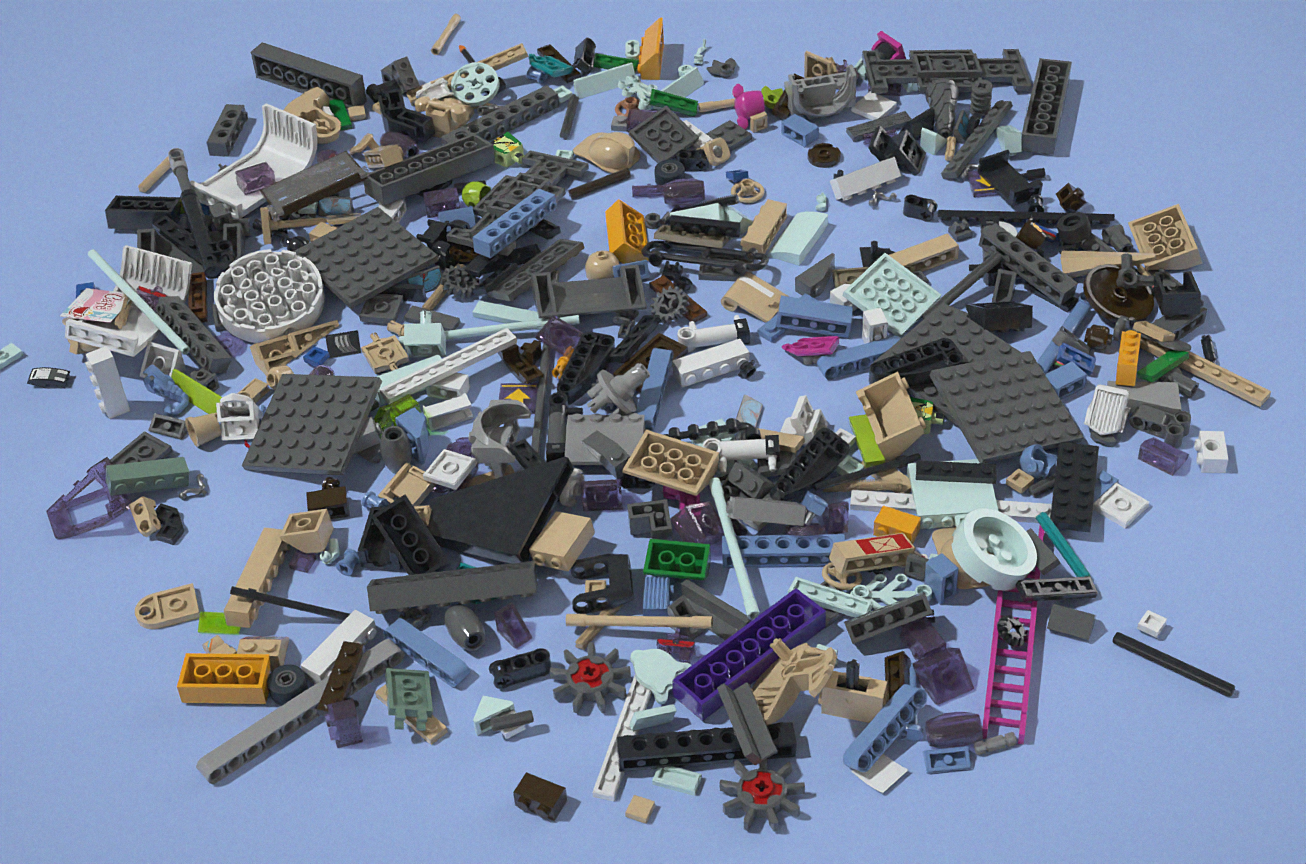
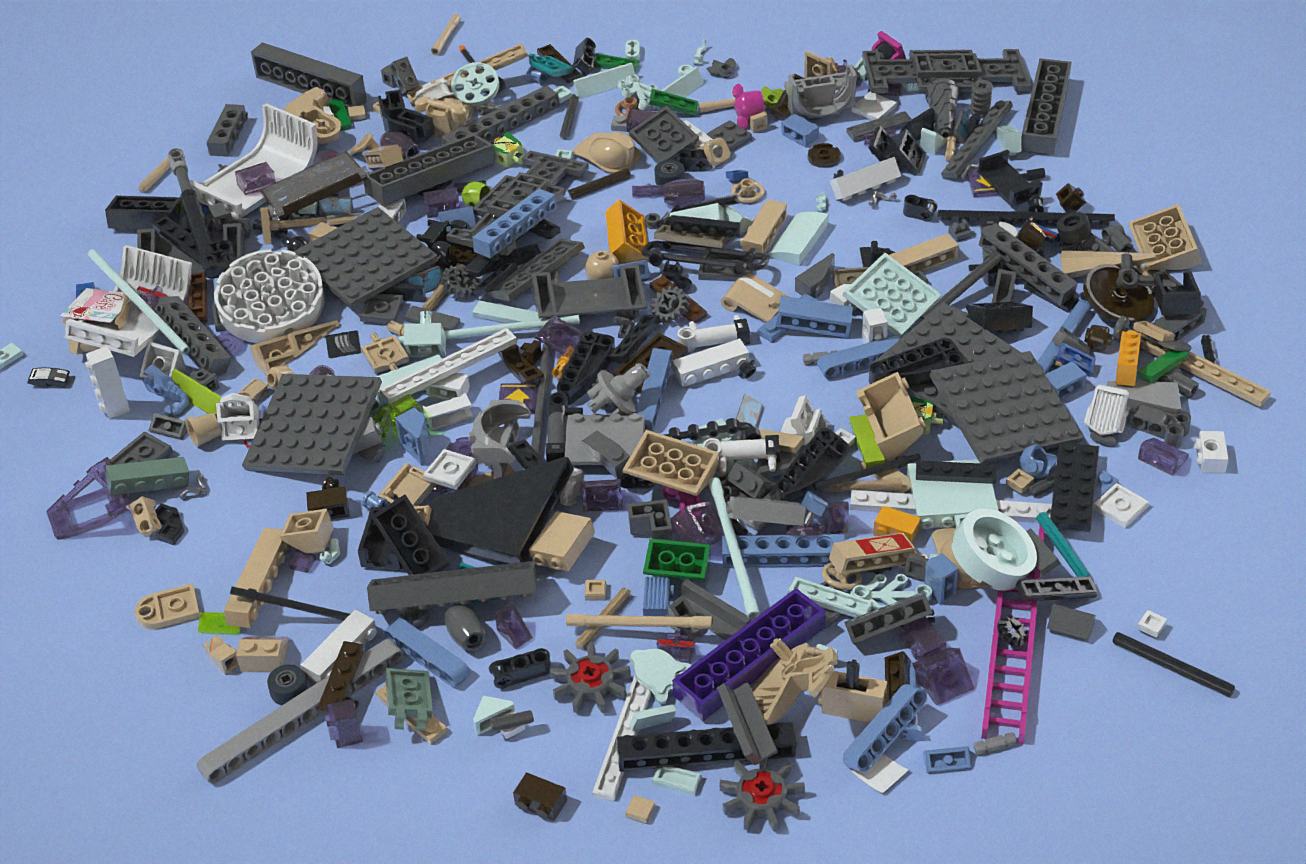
(224, 678): light orange slope -> none
(316, 356): blue plate -> none
(348, 562): medium blue bush -> none
(374, 90): black piece -> none
(395, 448): dark grey piece -> none
(620, 582): black connector -> none
(652, 51): light orange slope -> none
(813, 346): dark pink tile -> none
(849, 465): light aqua plate -> none
(953, 730): clear purple piece -> none

